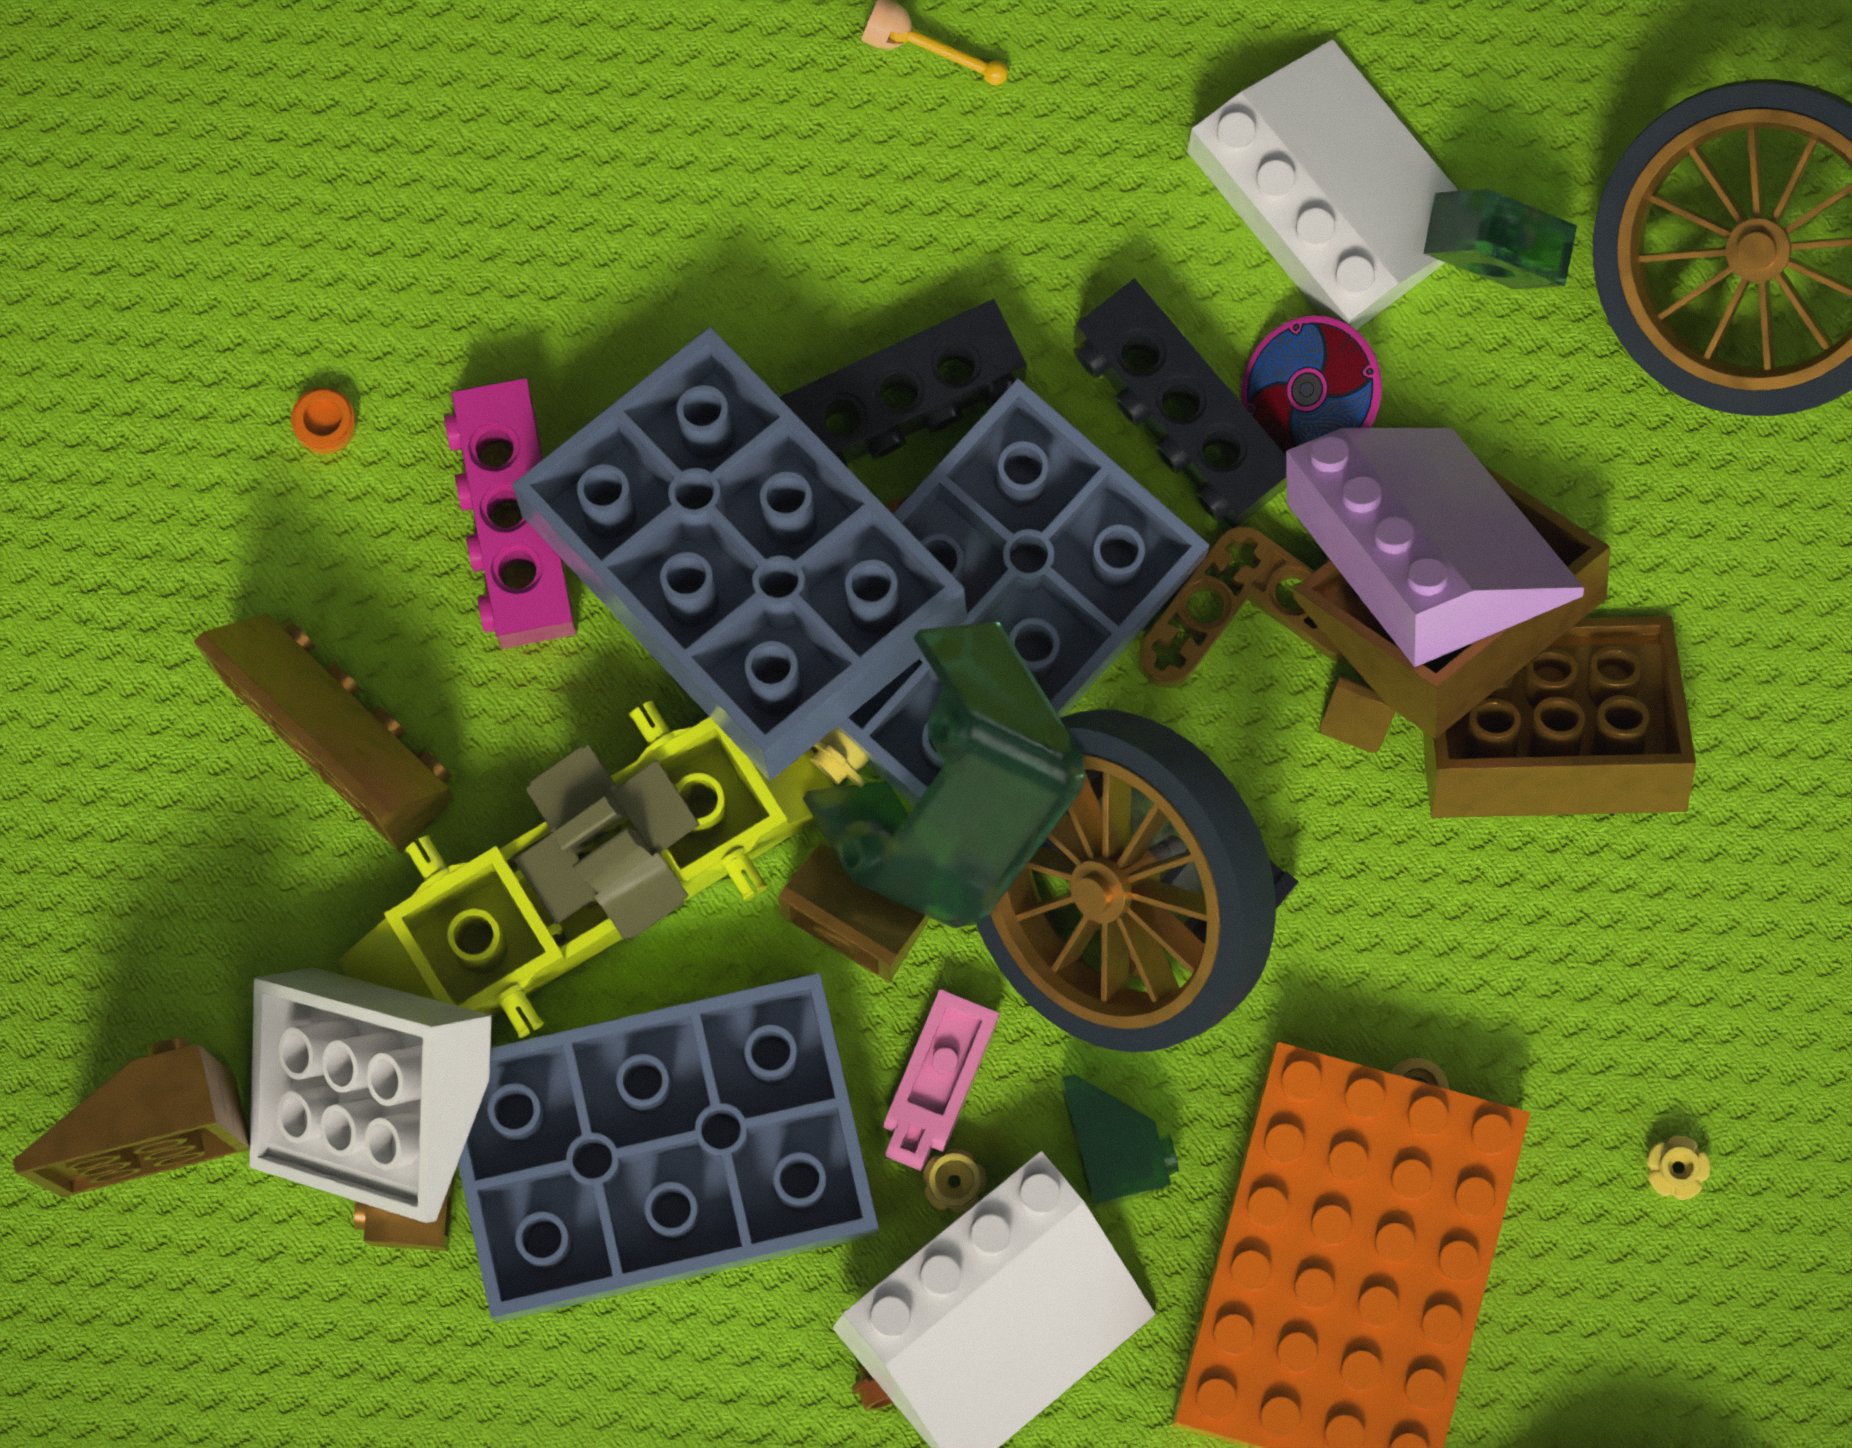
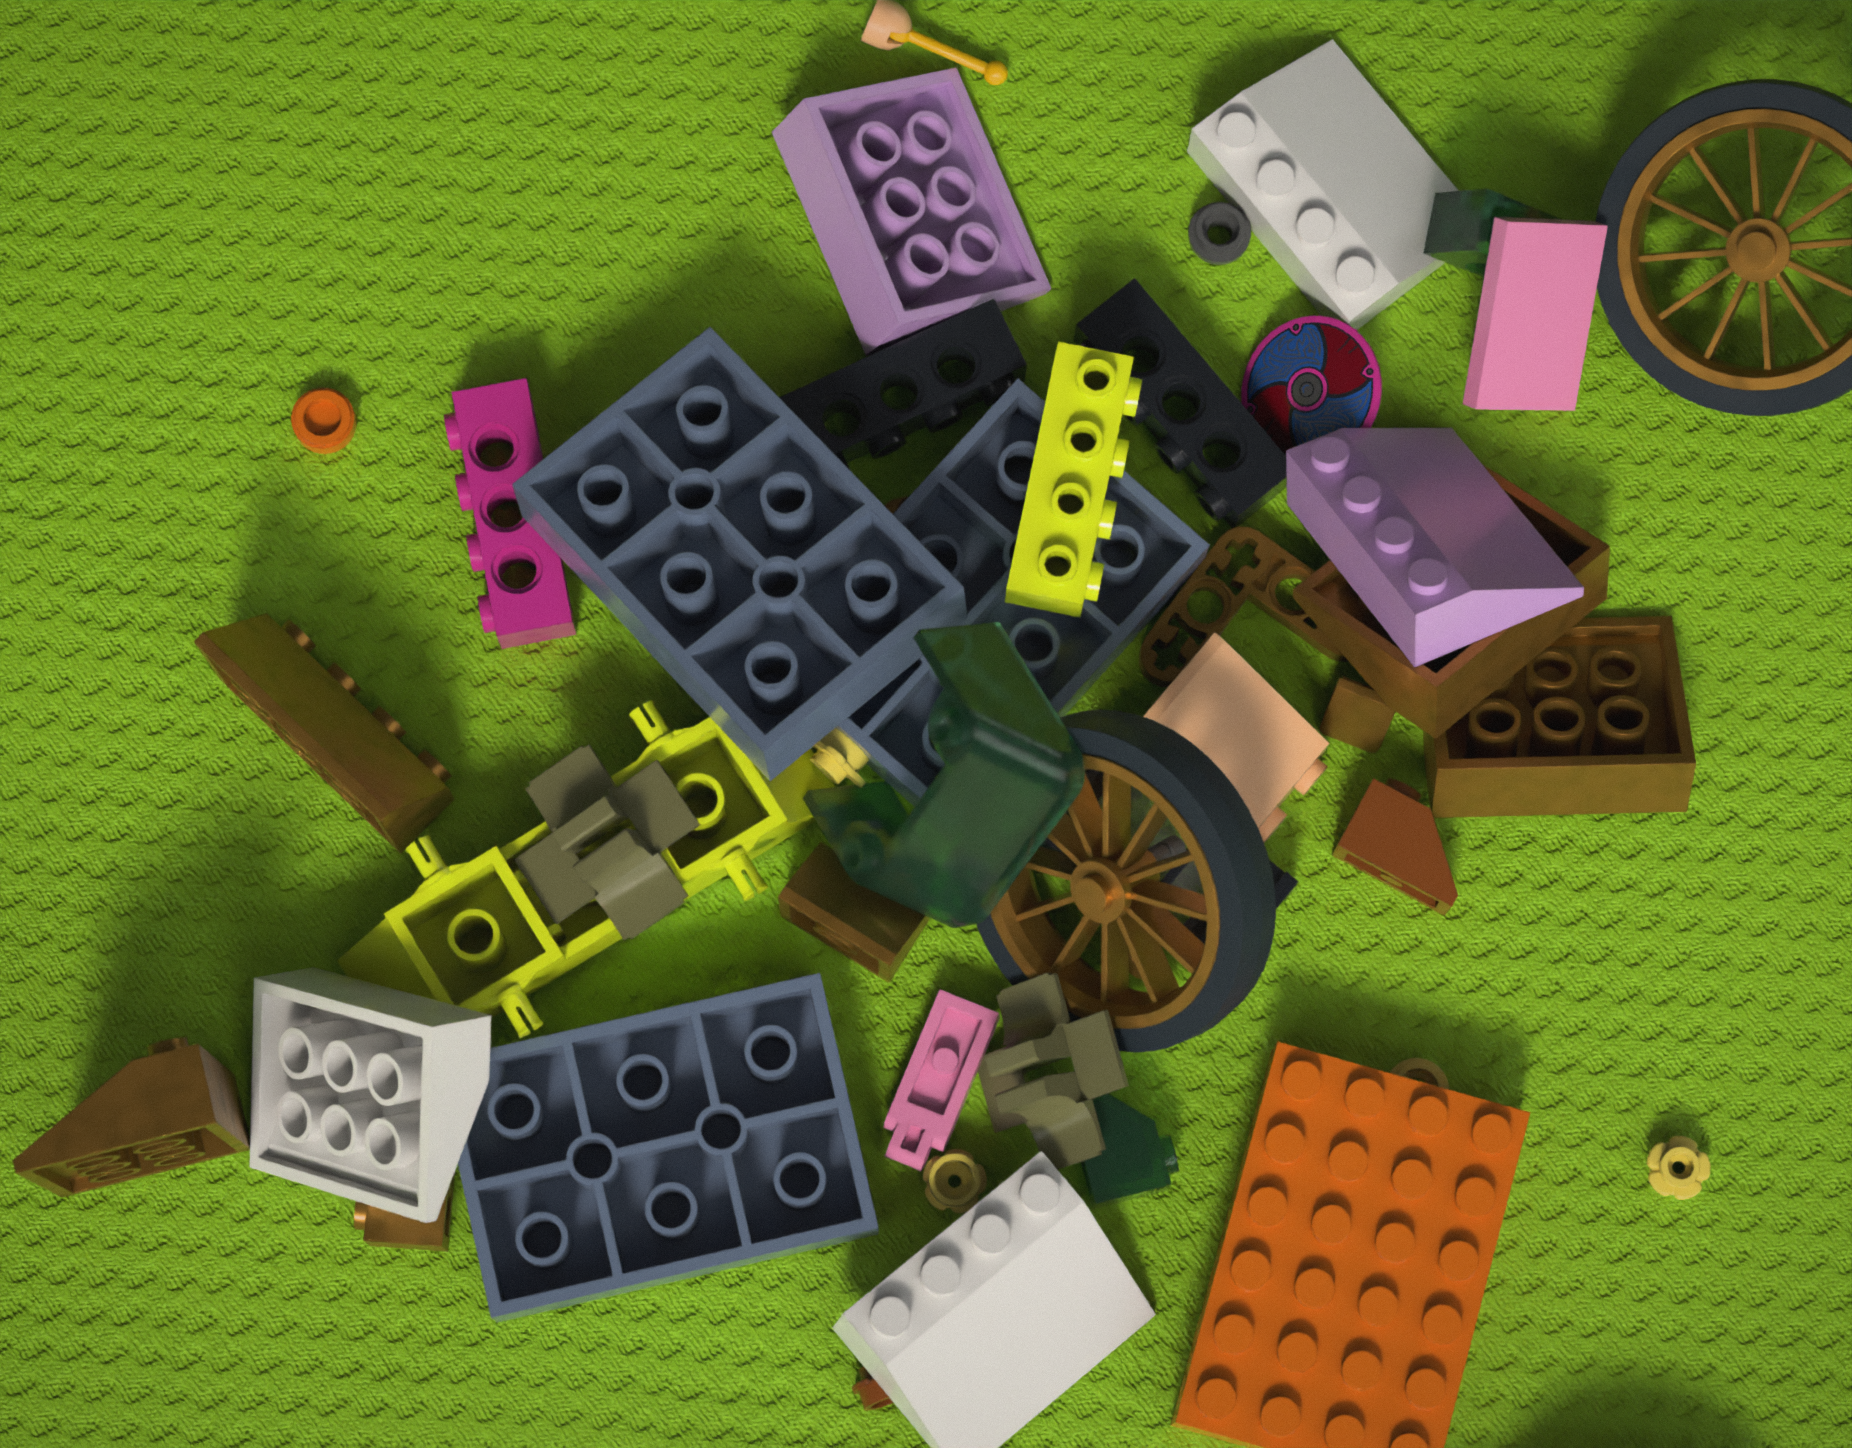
(908, 205): none -> lavender slope
(1056, 1105): none -> olive piece
(1070, 480): none -> neon yellow brick
(1219, 215): none -> dark grey plate
(1243, 729): none -> light nougat slope
(1399, 845): none -> dark orange slope
(1534, 314): none -> bright pink tile

